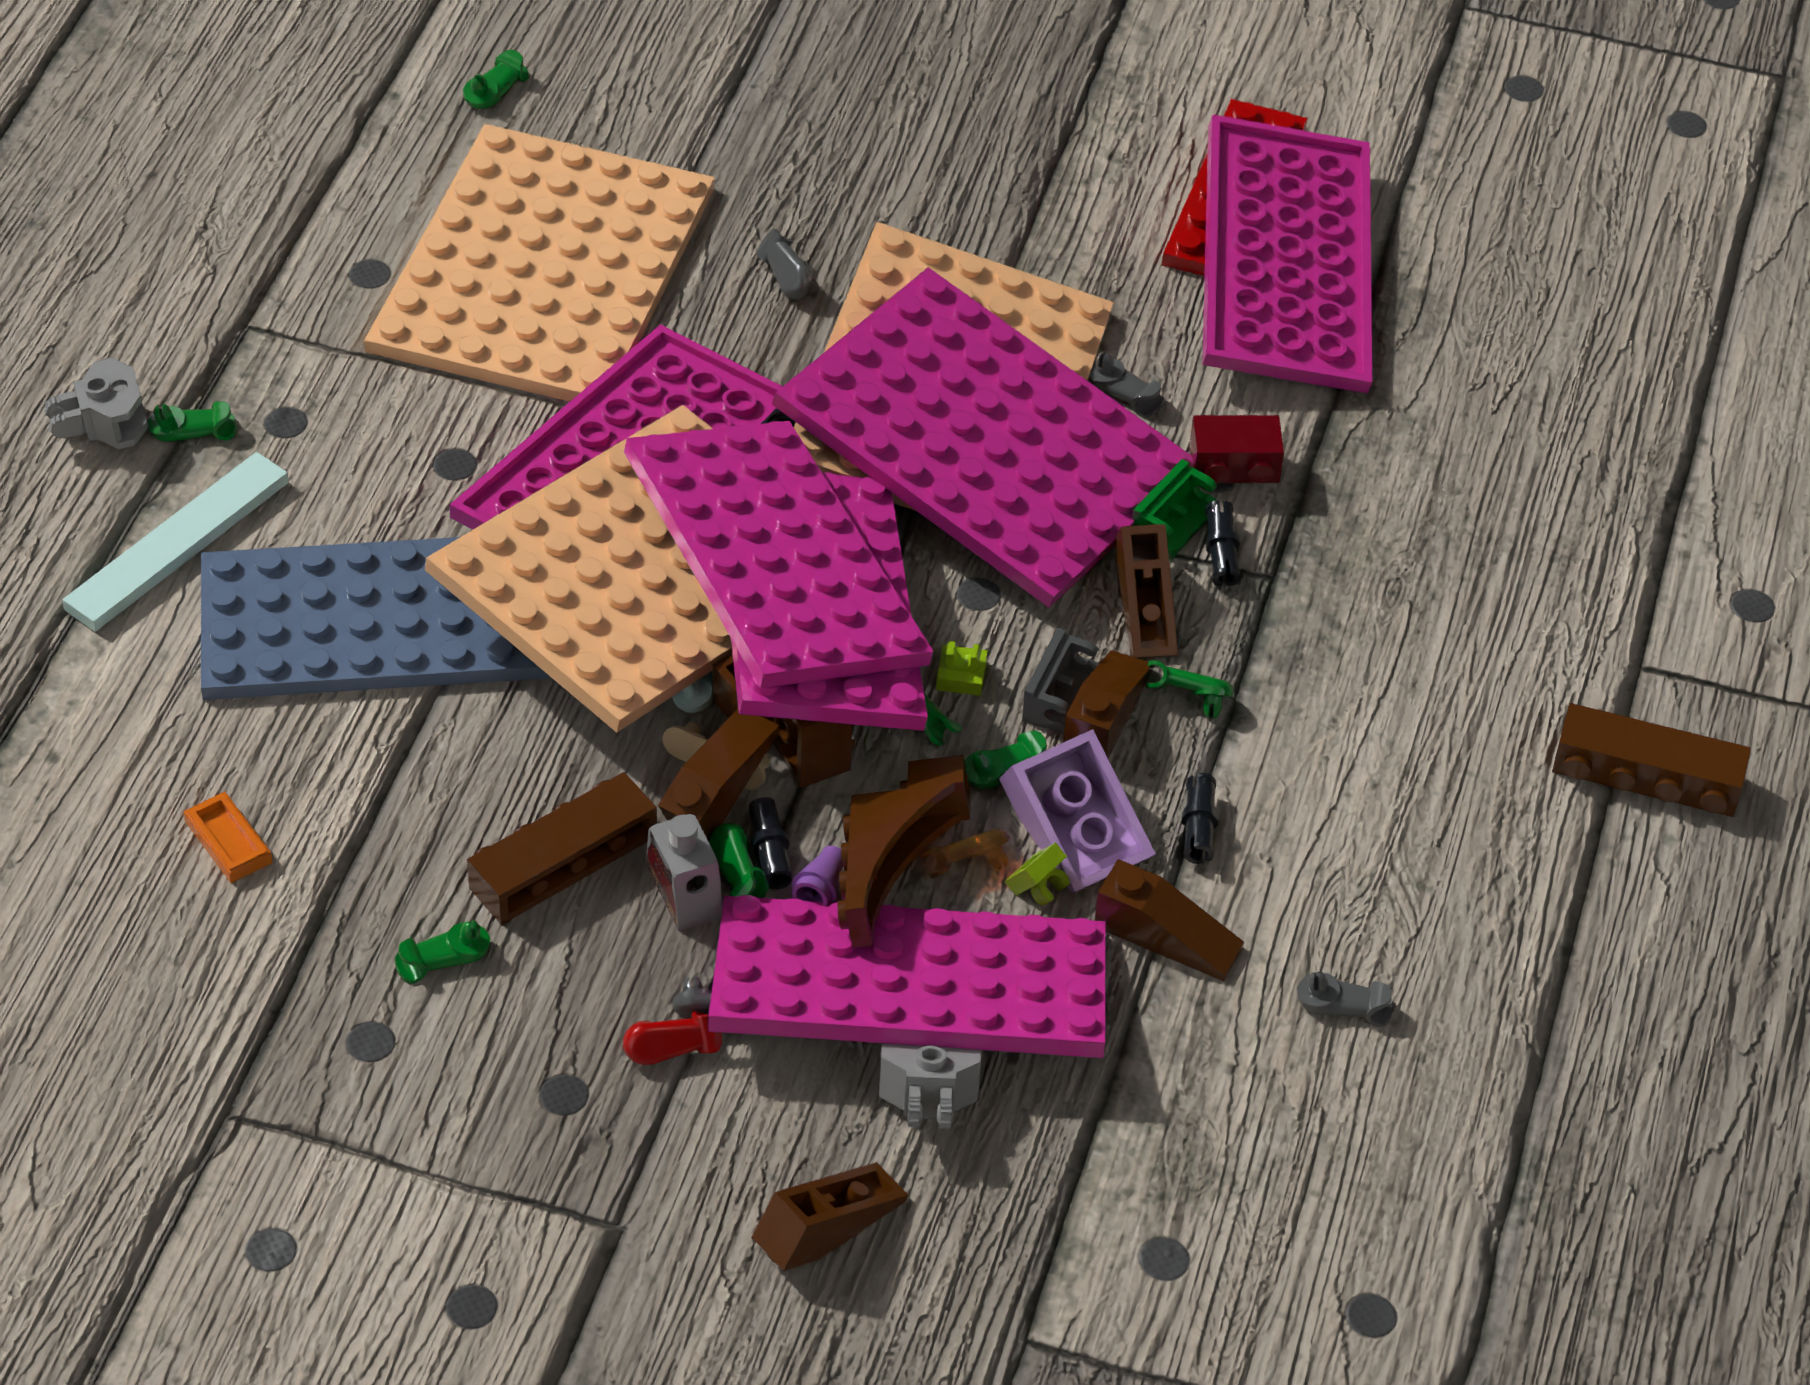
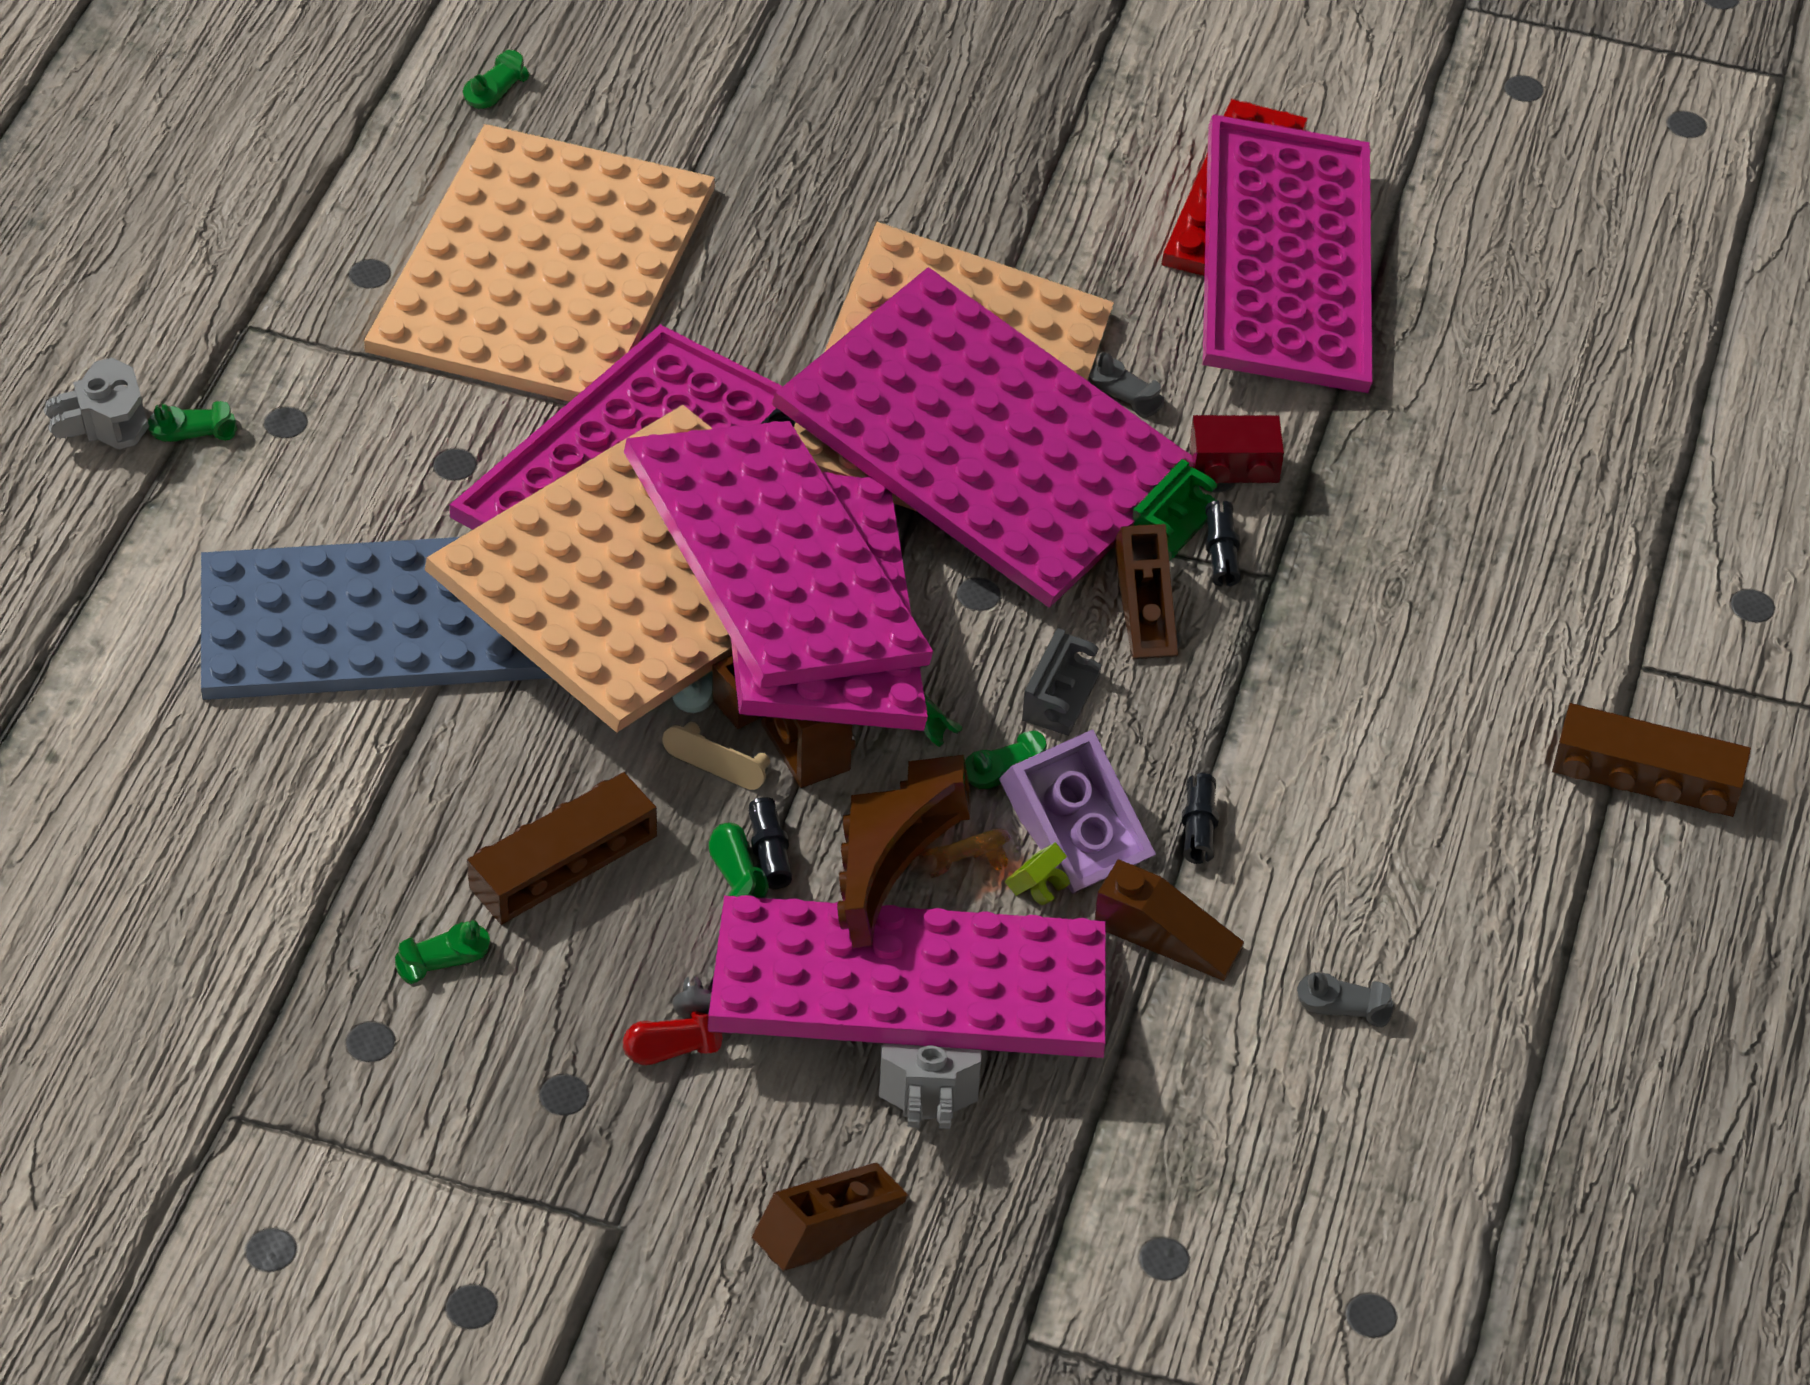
(175, 541): light aqua tile -> none
(228, 837): orange tile -> none
(681, 854): light grey torso -> none
(719, 771): reddish brown slope -> none
(790, 271): dark grey piece -> none
(820, 877): medium lavender cone -> none
(962, 669): lime tile -> none
(1107, 699): reddish brown slope -> none
(1201, 685): green piece -> none

